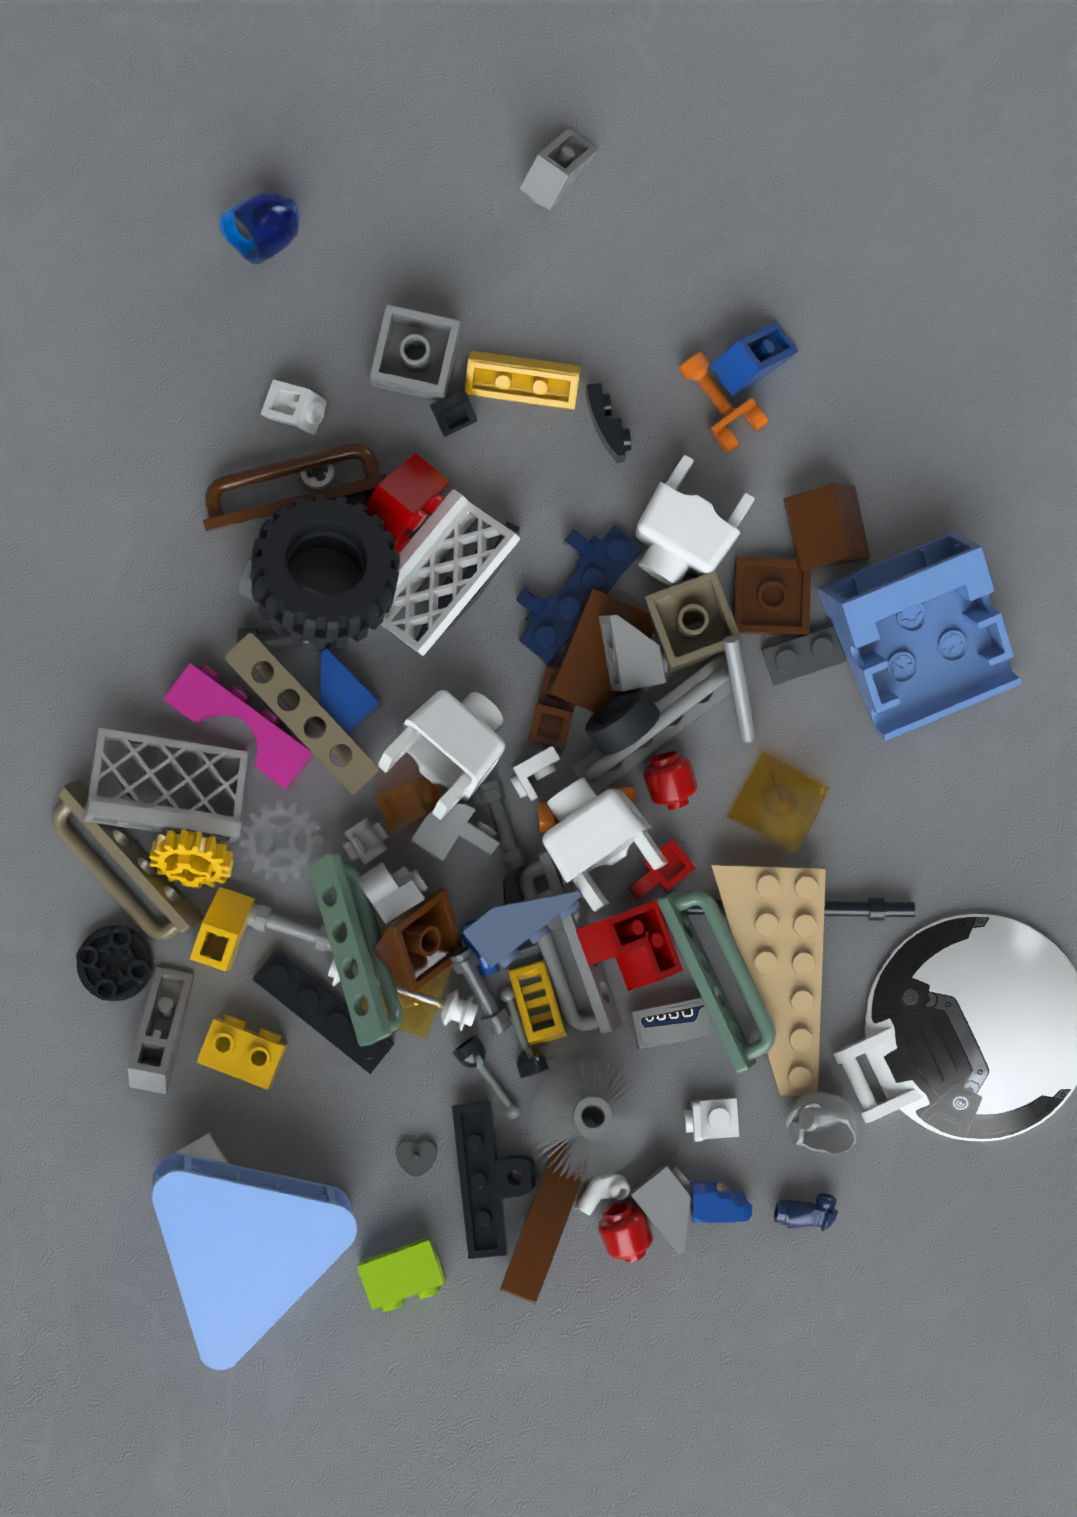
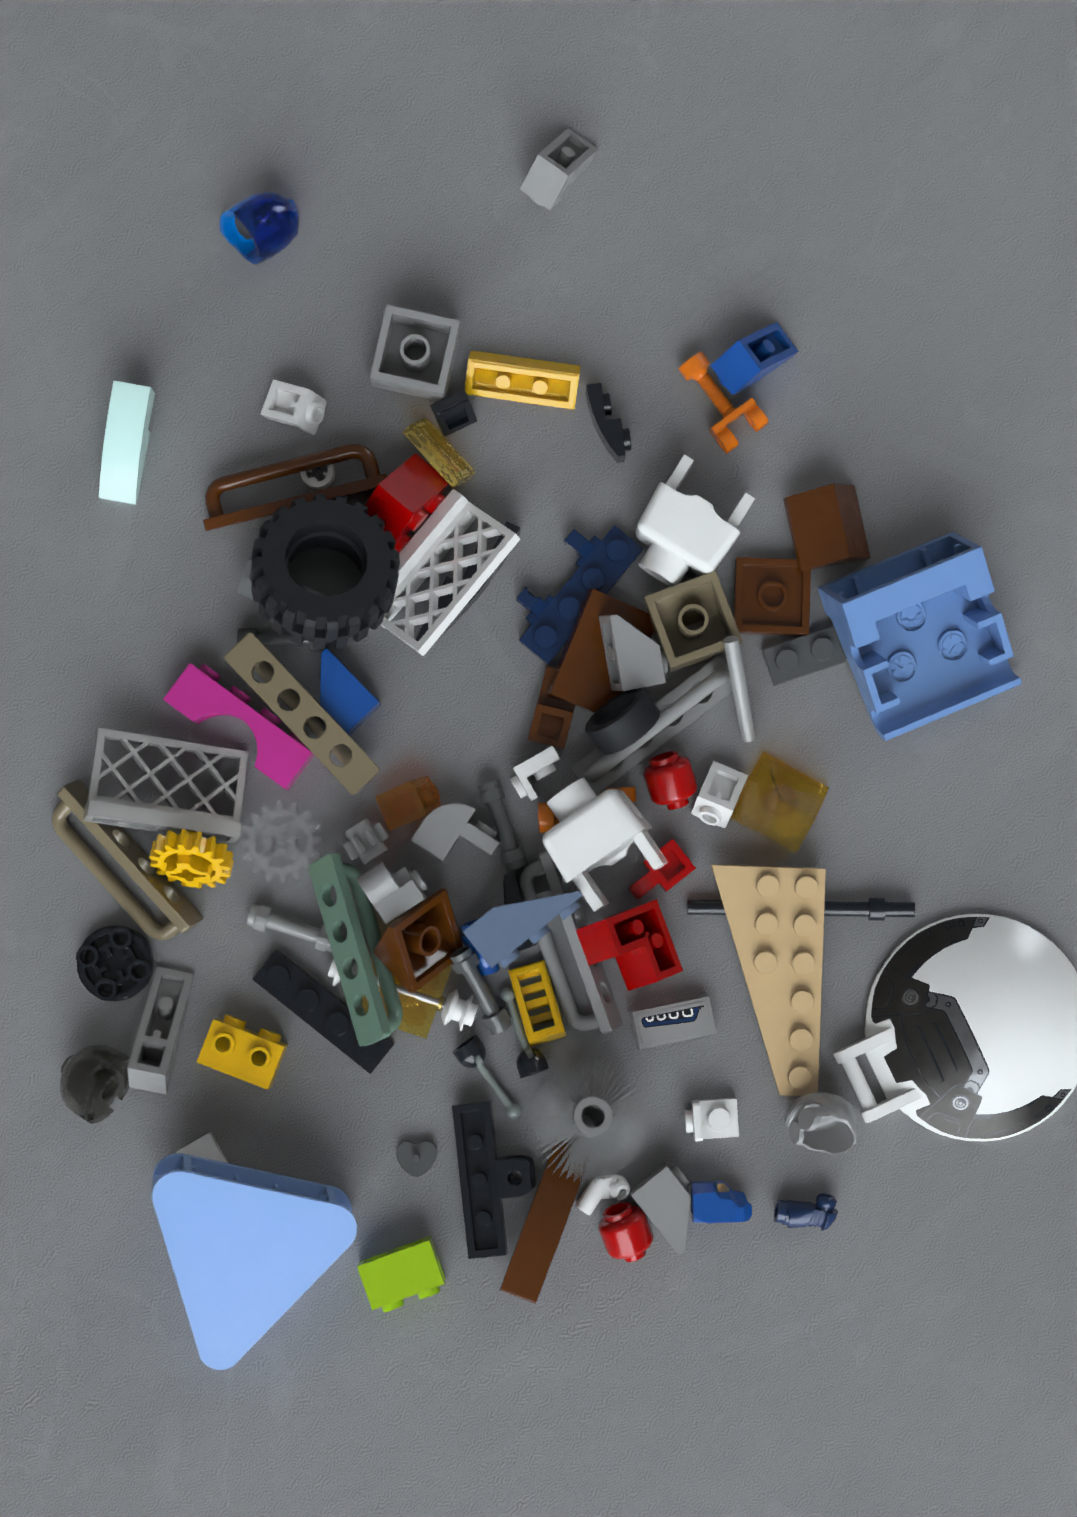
(93, 1080): none -> clear smoke cylinder
(125, 442): none -> light aqua slope
(222, 929): yellow slope -> none
(439, 452): none -> clear yellow tile
(450, 744): white piece -> none
(719, 795): none -> white bracket
(739, 1050): sand green piece -> none

